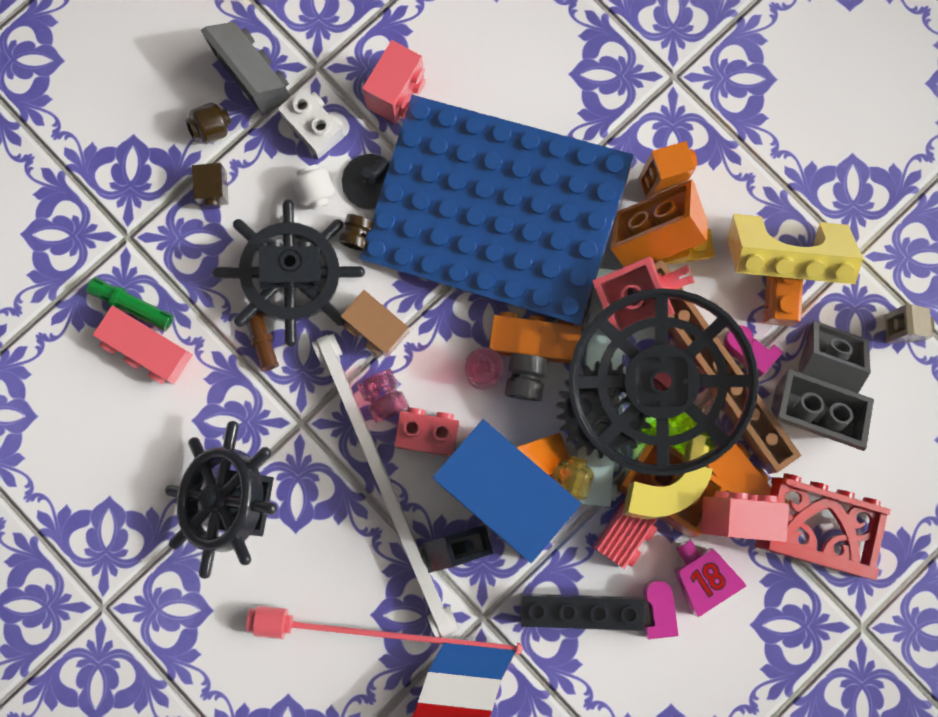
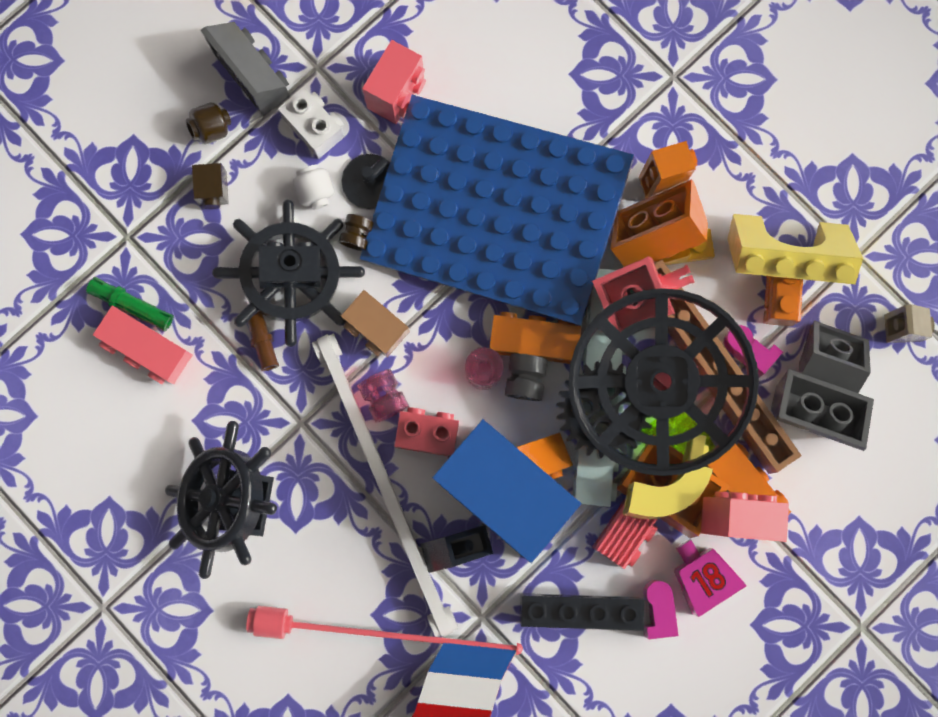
(574, 476): clear yellow head -> none
(849, 559): fence -> none

